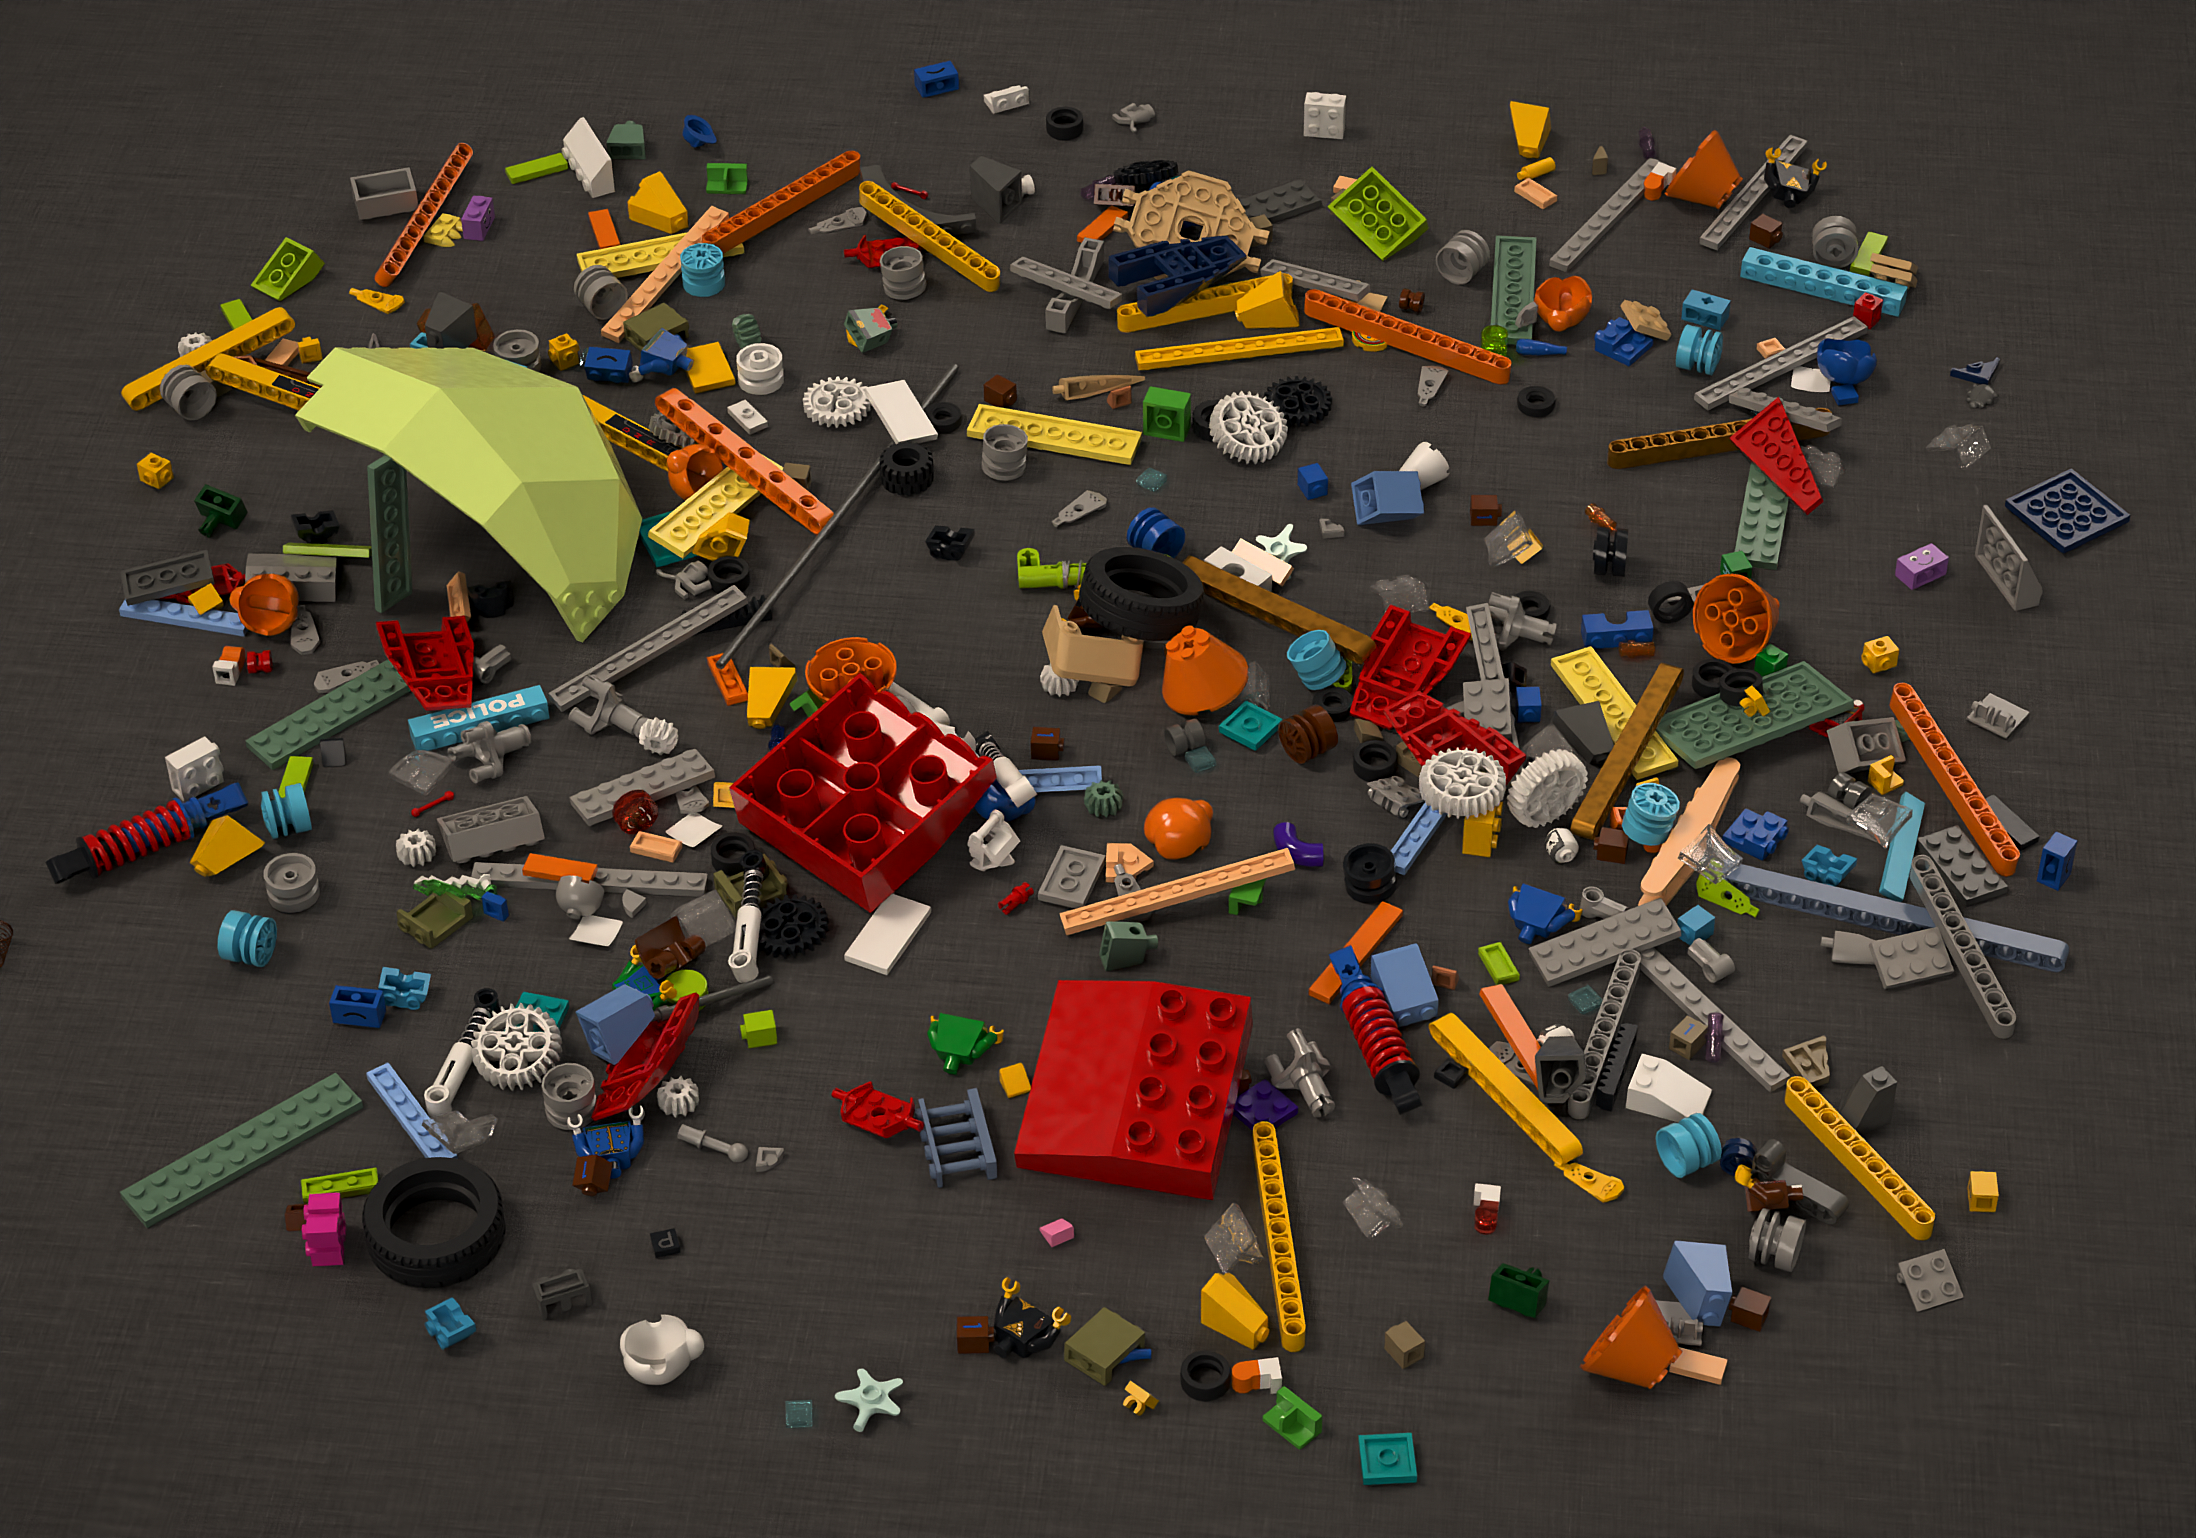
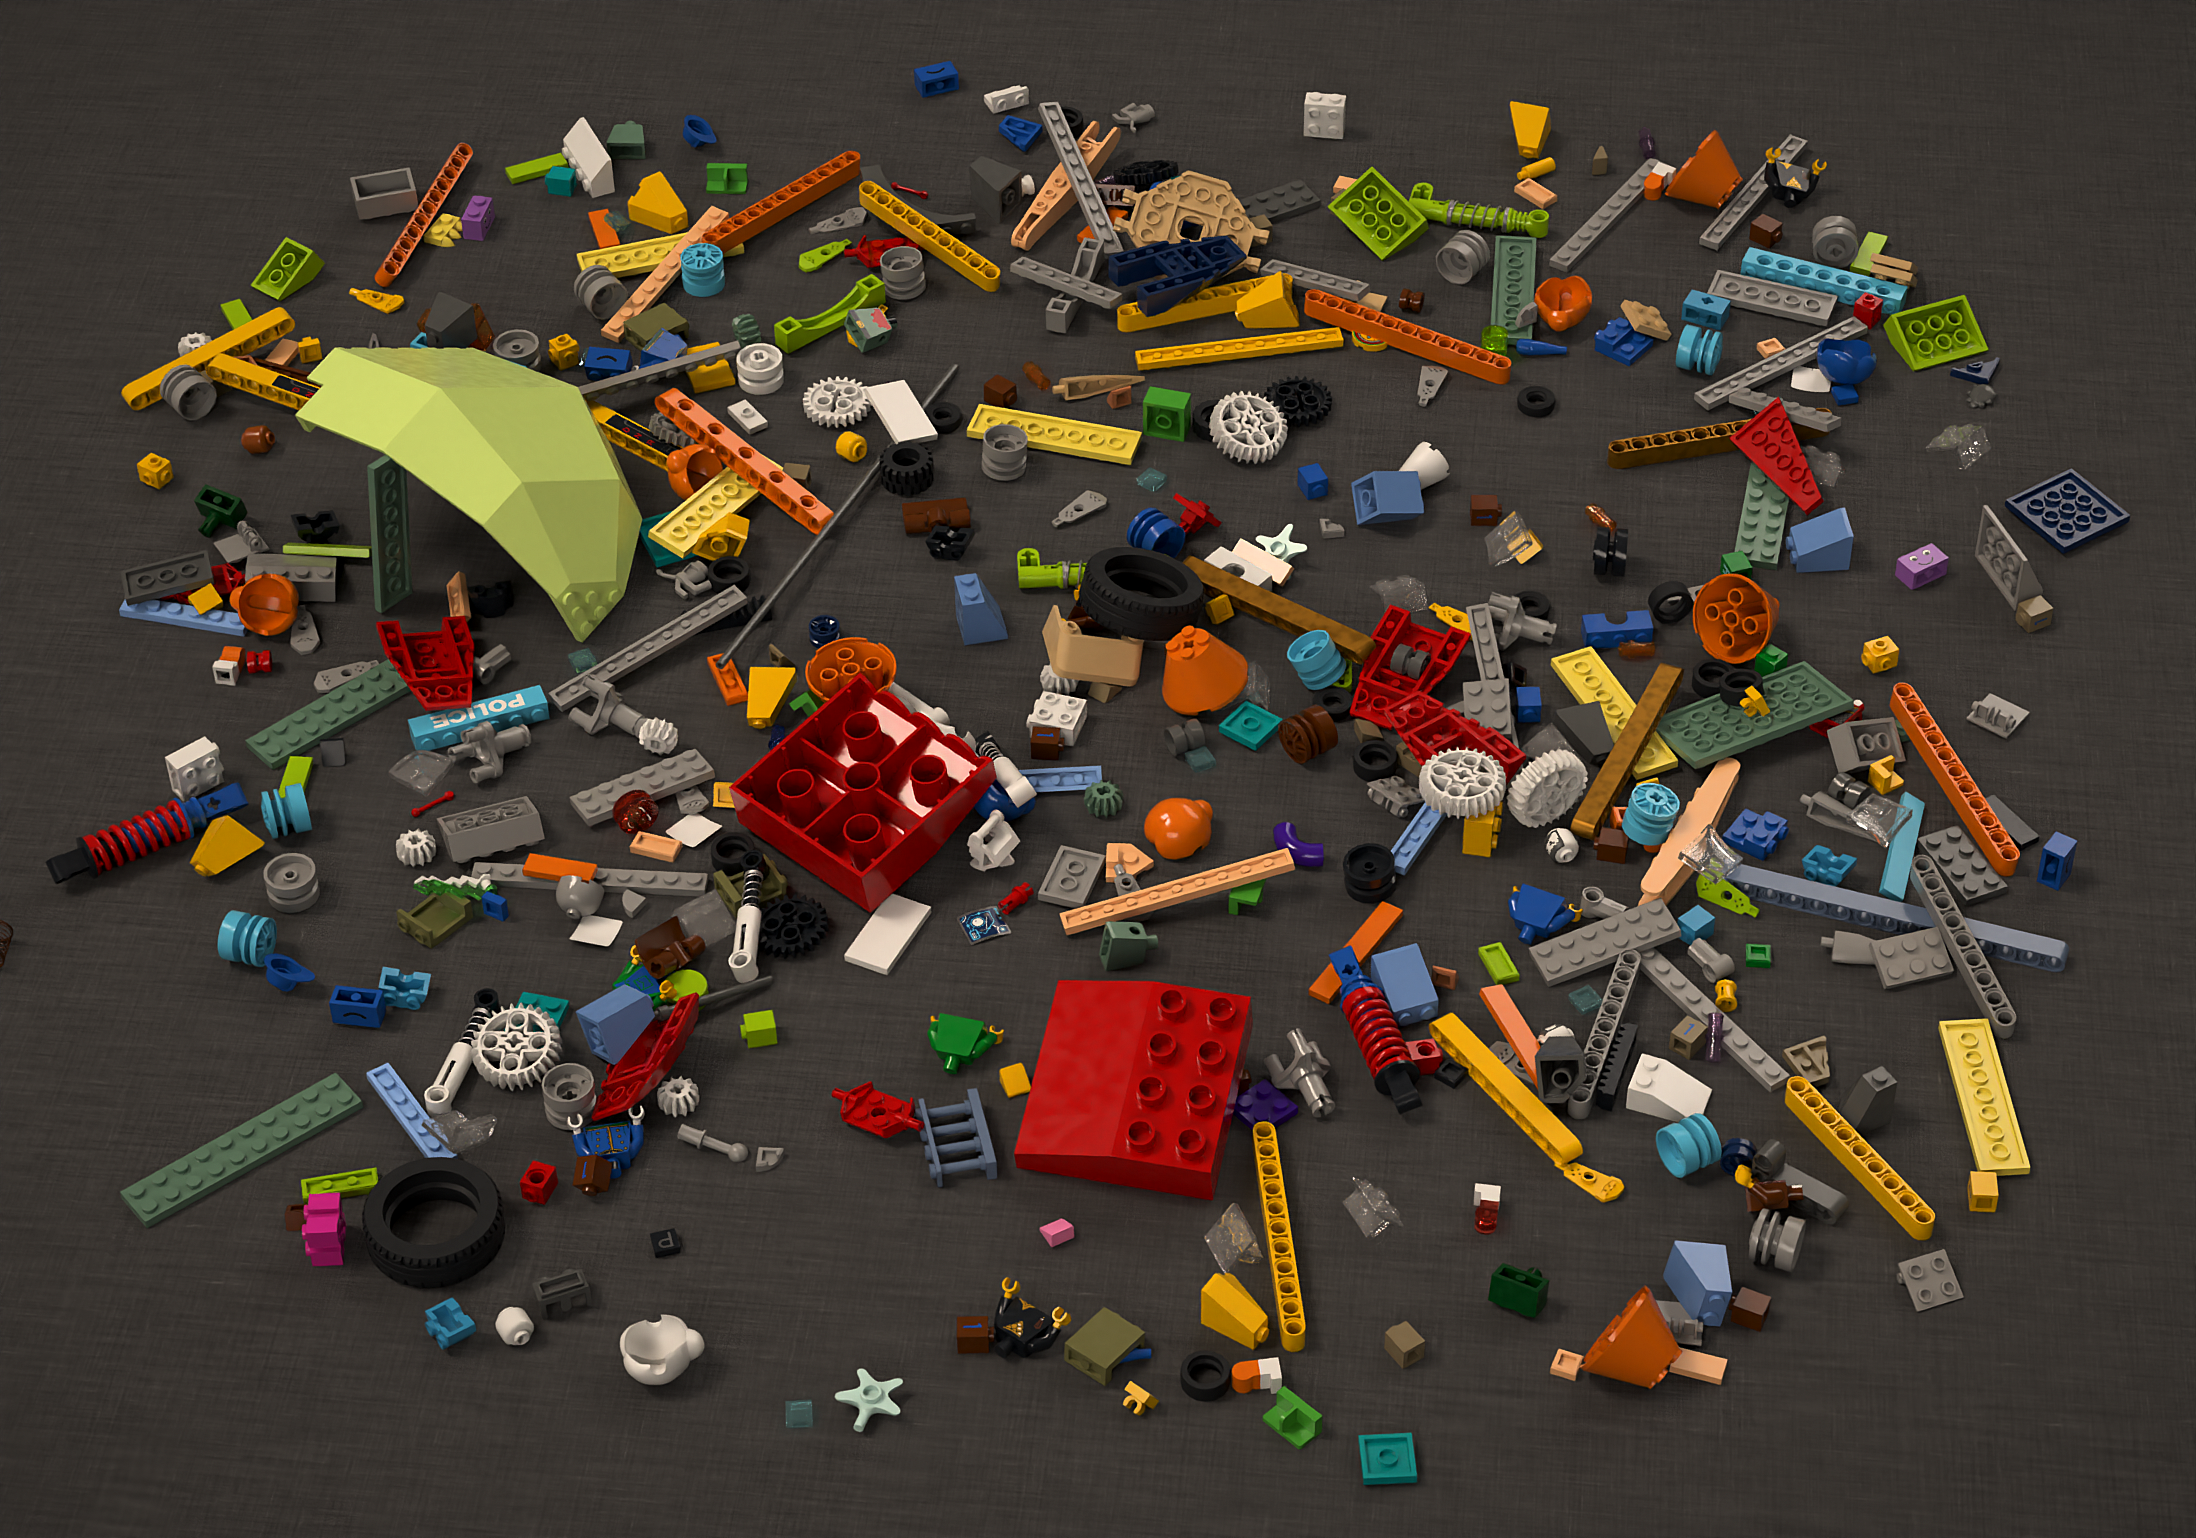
(240, 545): none -> light grey hinge
(258, 439): none -> dark orange head
(285, 972): none -> blue piece
(514, 1326): none -> white head
(538, 1182): none -> red brick
(561, 181): none -> teal brick
(582, 660): none -> clear light blue tile
(617, 221): none -> clear light blue tile
(653, 373): none -> light grey plate
(793, 333): none -> lime arch
(816, 258): none -> lime piece
(823, 630): none -> dark blue wheel
(851, 446): none -> yellow head
(924, 515): none -> reddish brown panel
(977, 611): none -> medium blue slope
(983, 924): none -> sticker
(1020, 131): none -> blue wing
(1035, 374): none -> clear orange pin
(1057, 193): none -> light nougat piece
(1059, 712): none -> white brick
(1079, 177): none -> light grey plate
(1195, 515): none -> red piece
(1219, 609): none -> yellow tile
(1410, 662): none -> dark grey wheel
(1425, 1055): none -> red brick
(1452, 212): none -> lime piece
(1566, 1364): none -> light nougat tile
(1726, 995): none -> yellow bush
(1758, 955): none -> green tile
(1774, 298): none -> light grey plate
(1821, 543): none -> medium blue slope
(1935, 333): none -> lime slope
(1984, 1097): none -> light yellow plate
(2034, 614): none -> dark tan brick

